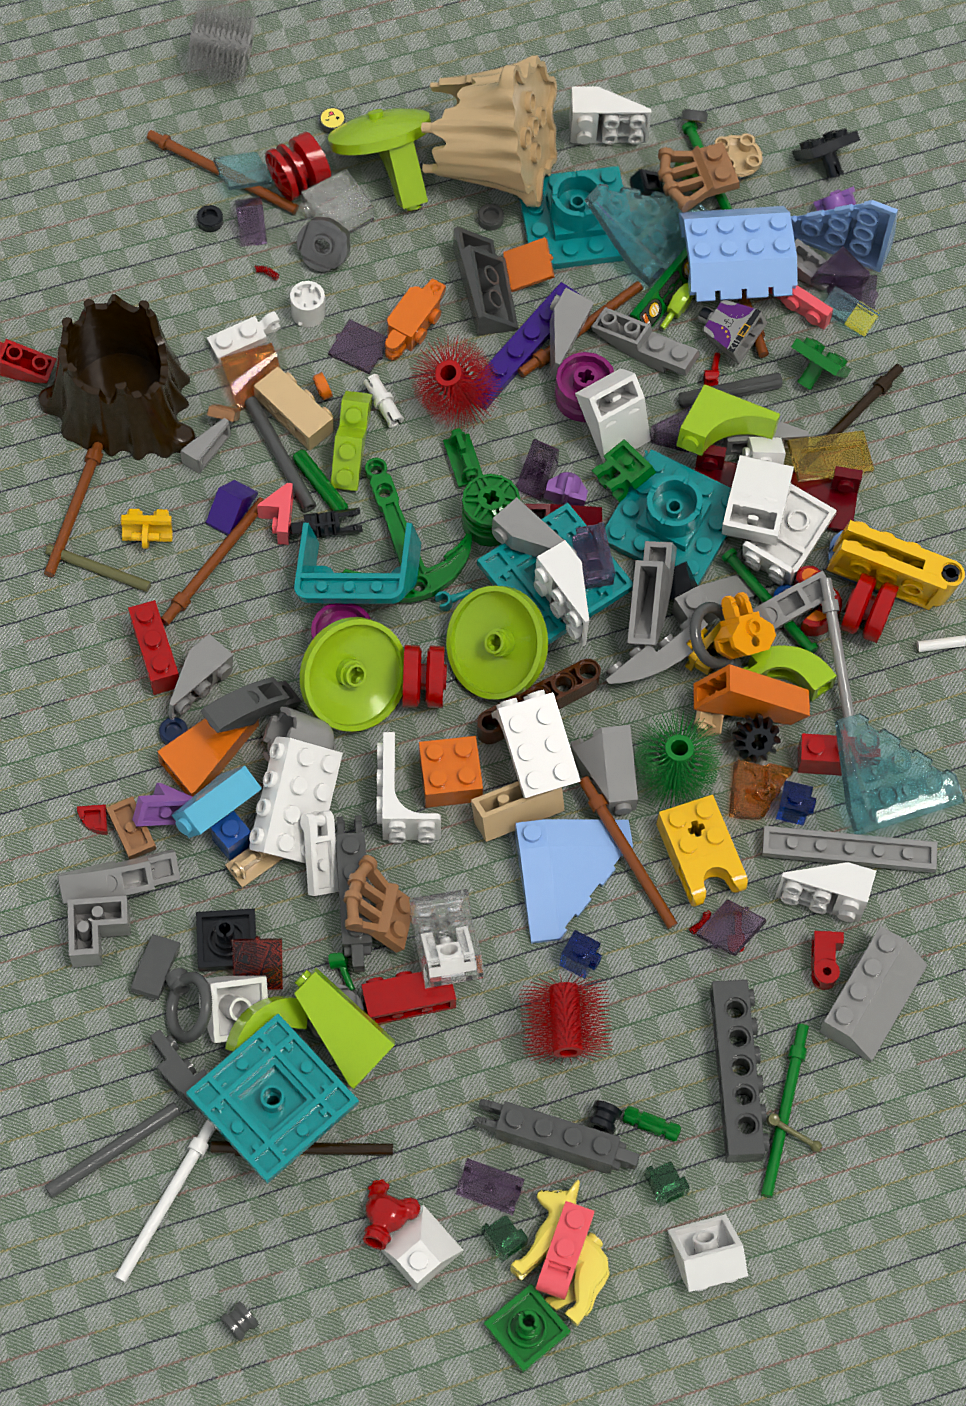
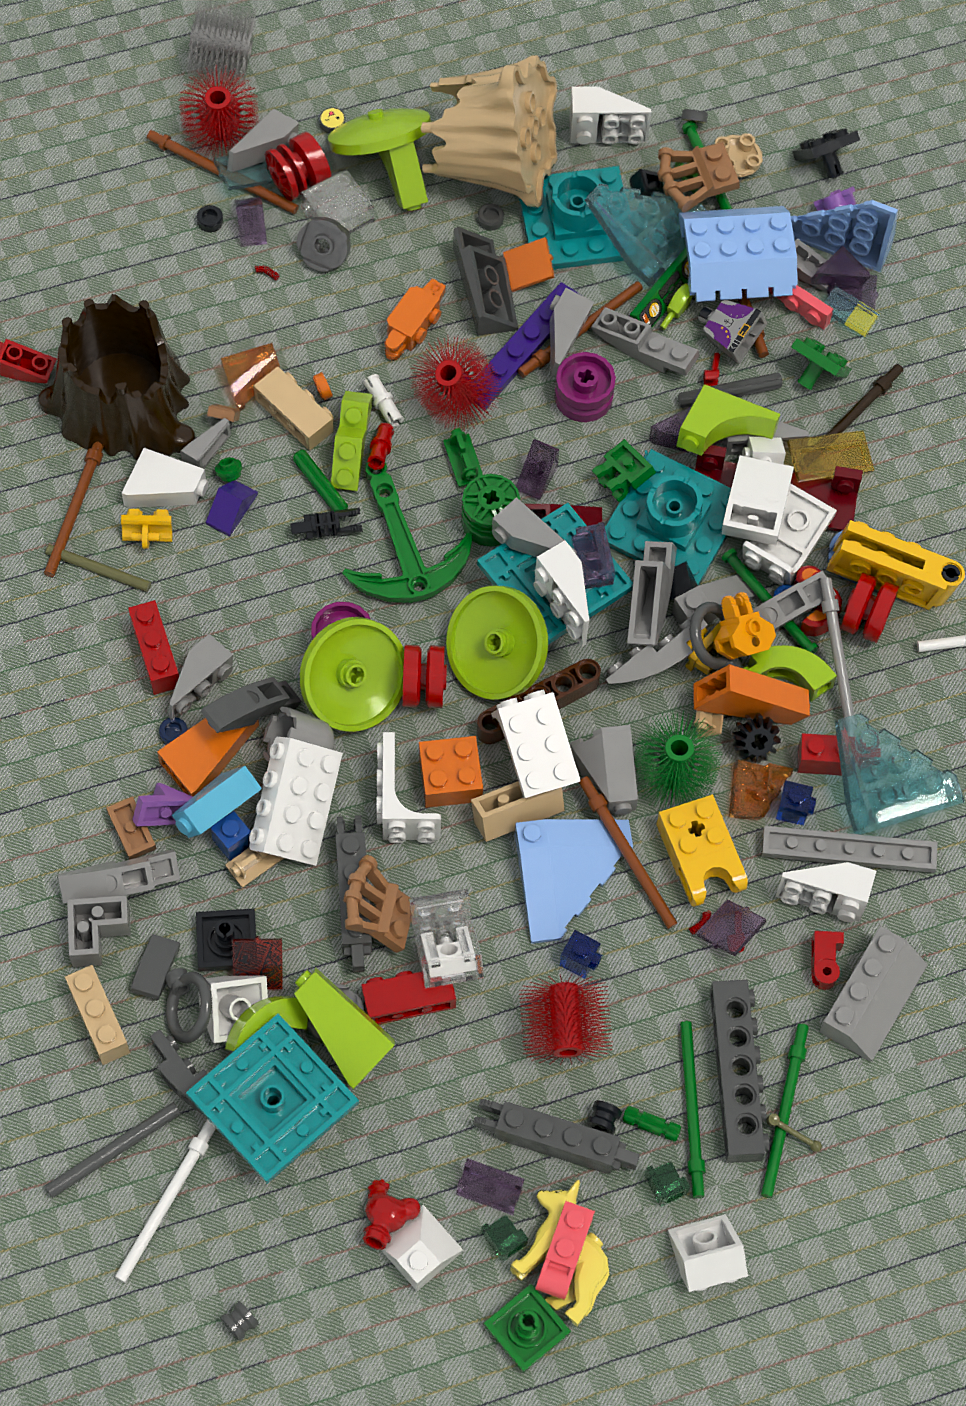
(94, 818): red tile -> none
(97, 1015): none -> tan brick
(163, 482): none -> white slope
(182, 599): dark orange bar -> none
(218, 112): none -> red piece
(229, 469): none -> green plate
(243, 336): white plate -> none
(267, 134): none -> light grey slope
(279, 508): coral slope -> none
(280, 453): dark grey piece -> none
(307, 304): white piece -> none
(320, 853): white plate -> none
(322, 585): teal windscreen -> none
(323, 1148): dark brown bar -> none
(339, 961): green hand -> none
(358, 346): clear purple piece -> none
(380, 446): none -> red pin
(450, 598): teal hand -> none
(566, 489): medium lavender piece -> none
(615, 411): white slope -> none
(696, 1165): none -> green bar

